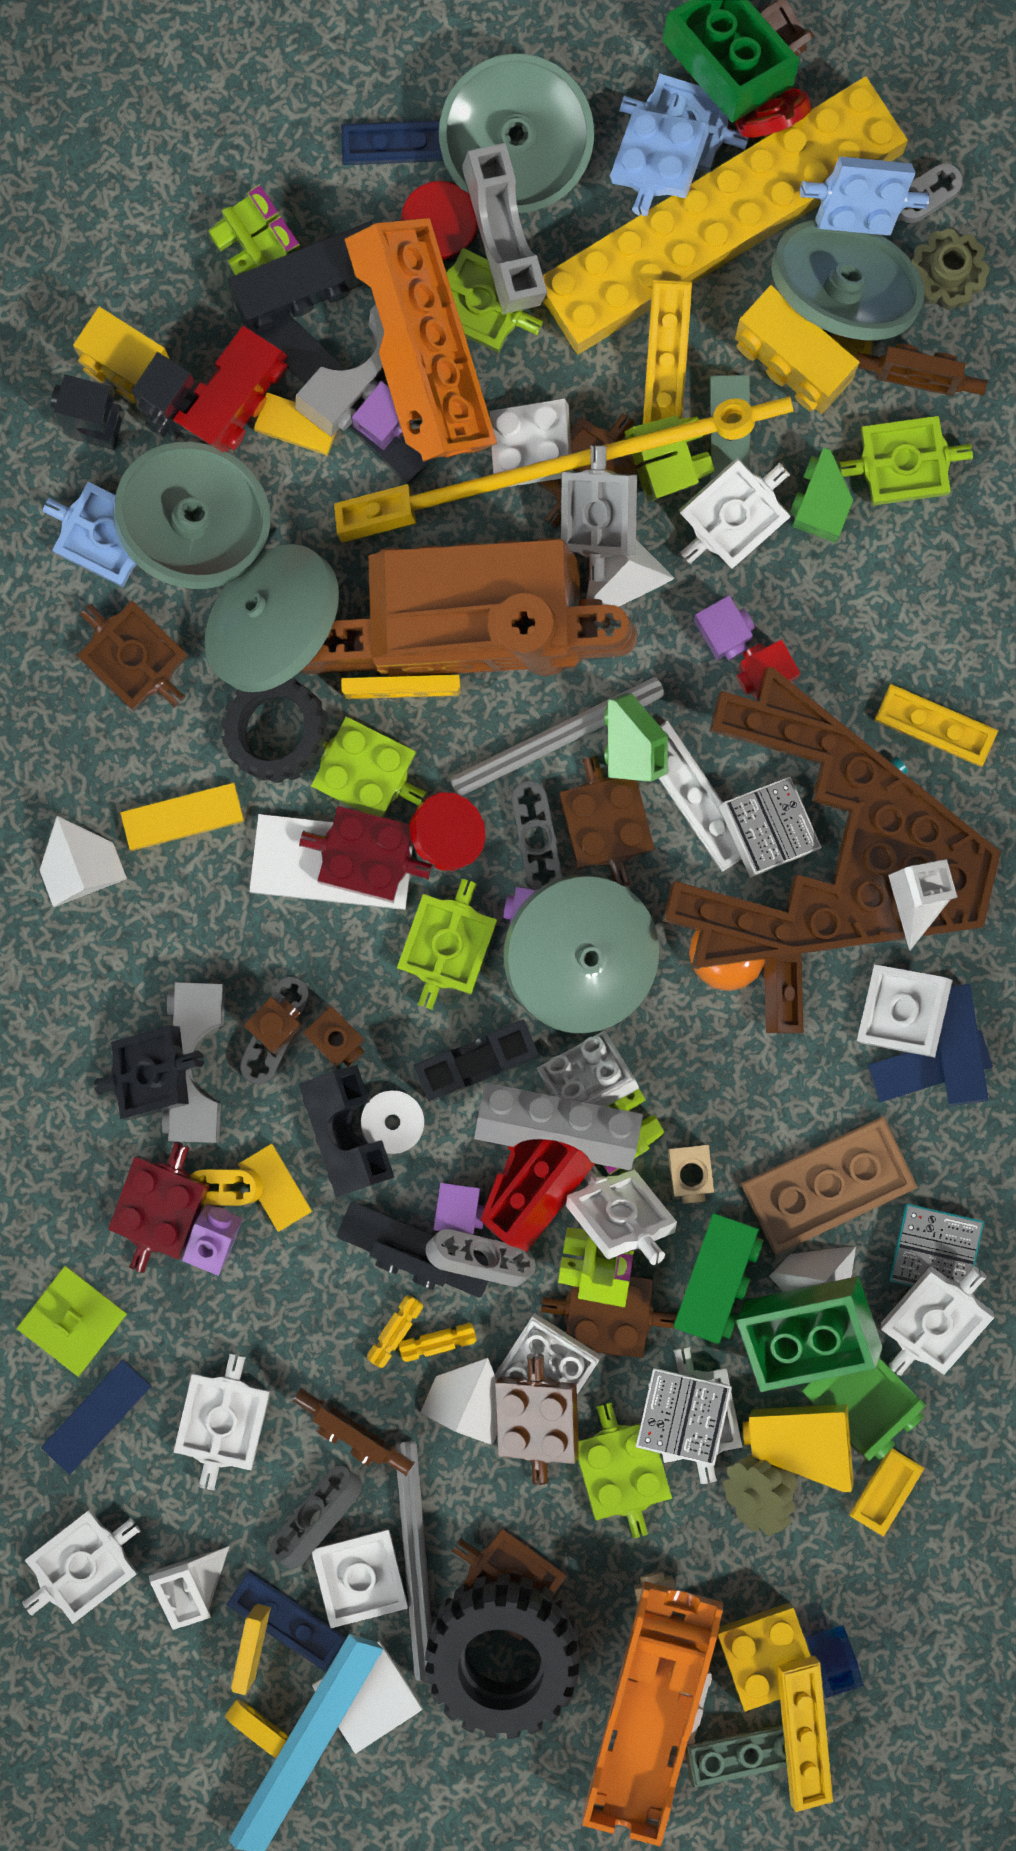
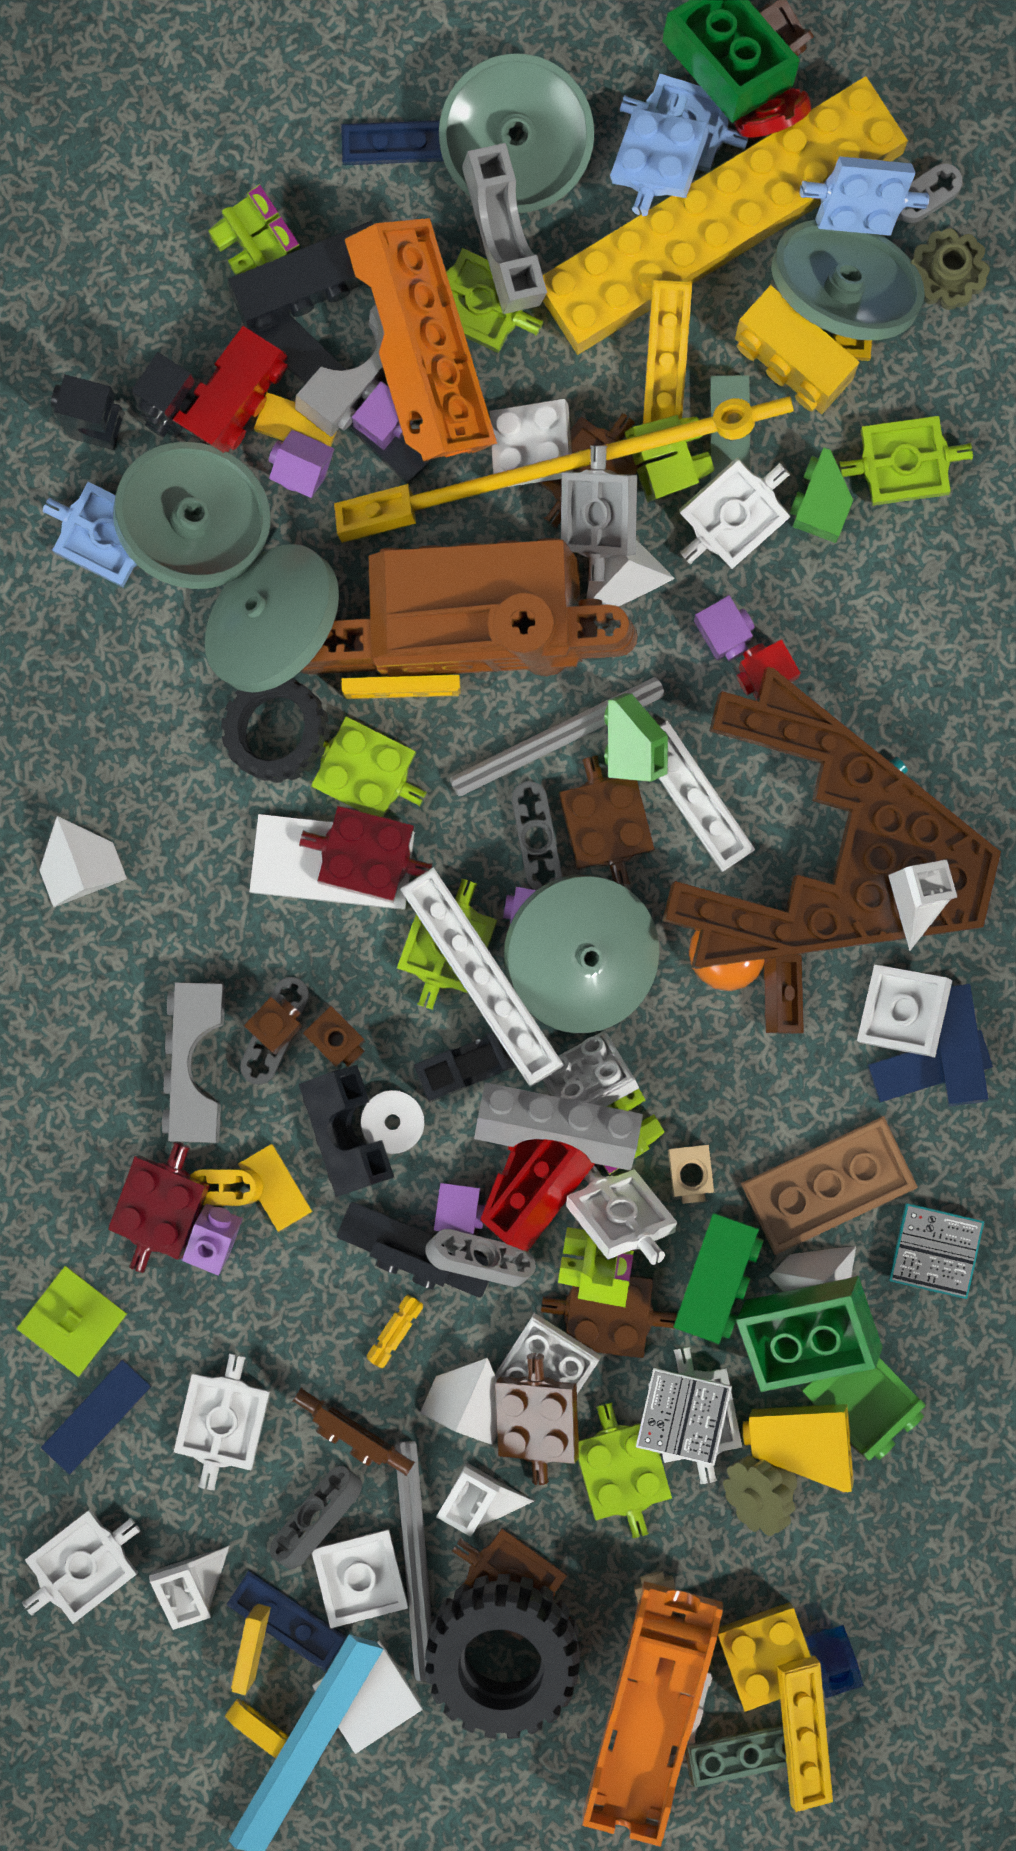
(115, 352): yellow brick -> none
(132, 655): reddish brown plate -> none
(149, 1072): black plate -> none
(182, 817): yellow tile -> none
(300, 463): none -> medium lavender brick
(437, 1342): yellow axle -> none
(447, 831): red tile -> none
(449, 213): red tile -> none
(478, 1501): none -> white slope
(482, 977): none -> white tile
(770, 826): light grey tile -> none
(886, 1491): yellow tile -> none
(921, 371): reddish brown plate -> none
(936, 725): yellow tile -> none
(937, 1320): white plate -> none

